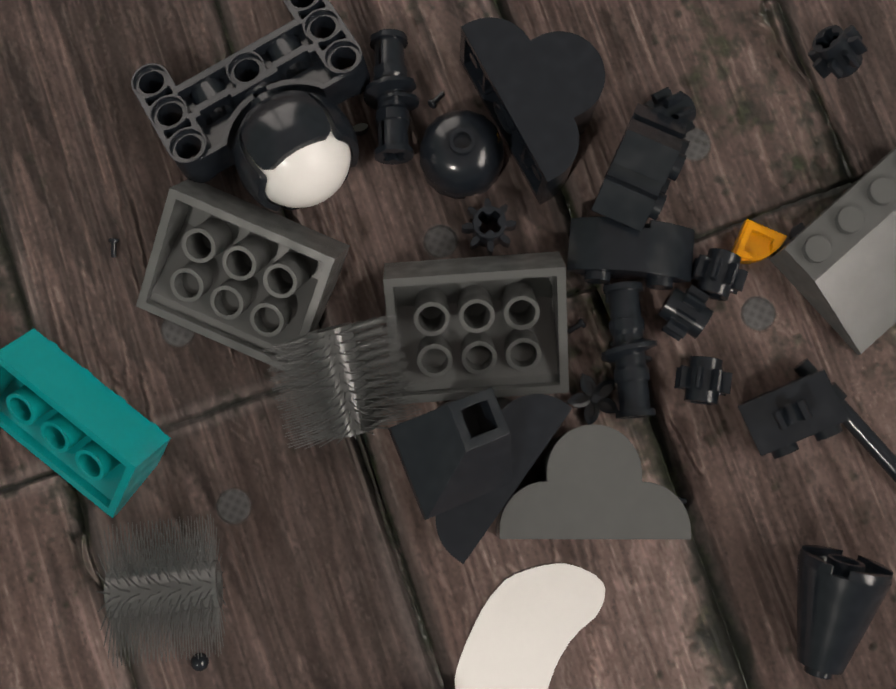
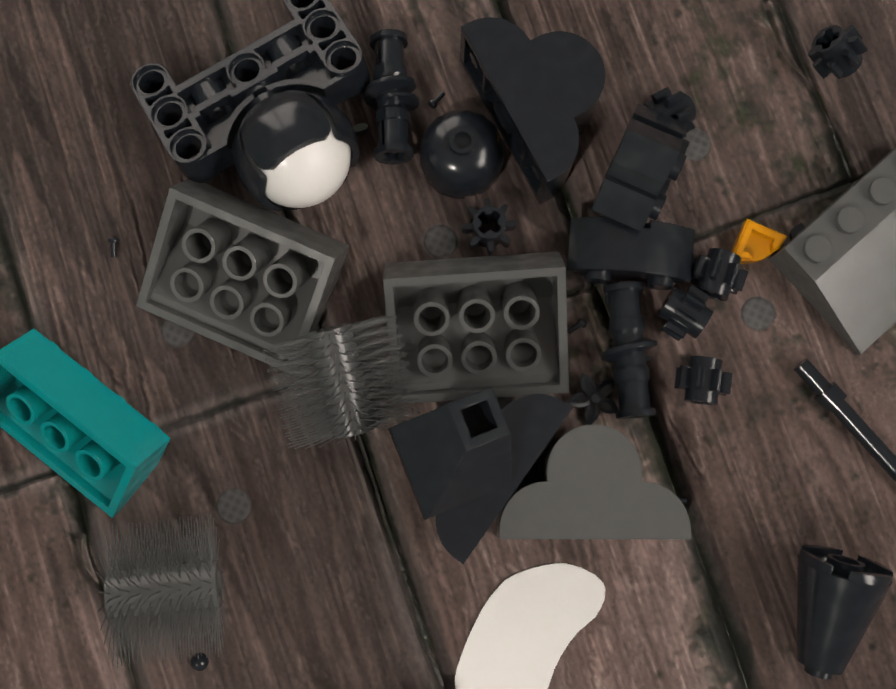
(793, 413): black brick -> none

